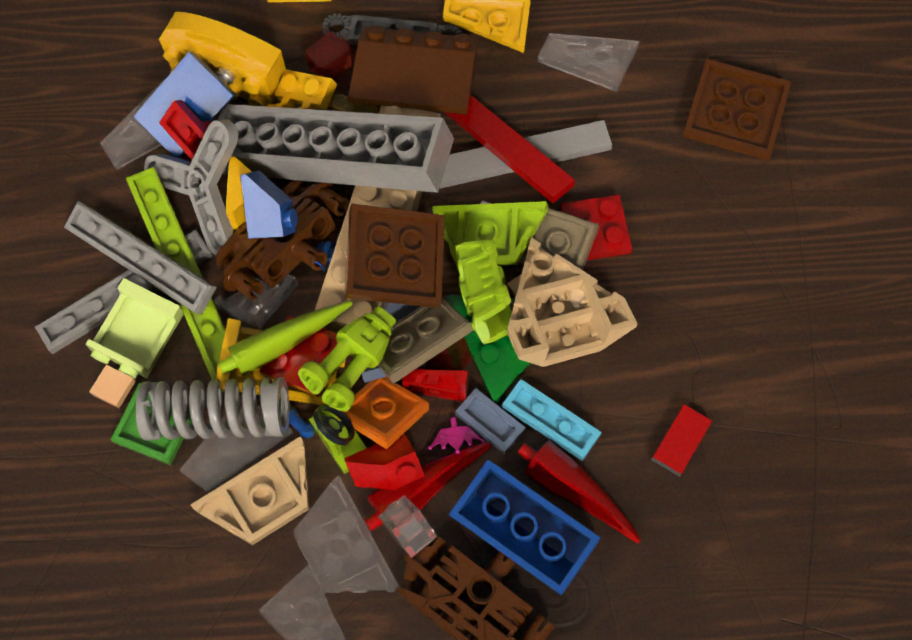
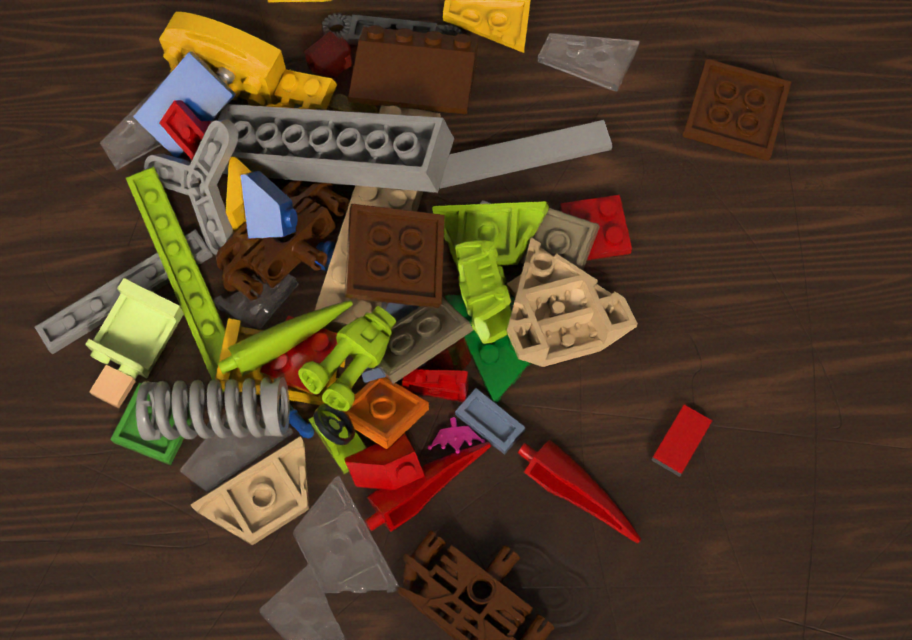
(140, 258): light grey tile -> none
(407, 526): clear brick -> none
(514, 150): red tile -> none
(525, 527): blue slope -> none
(551, 419): medium azure plate -> none

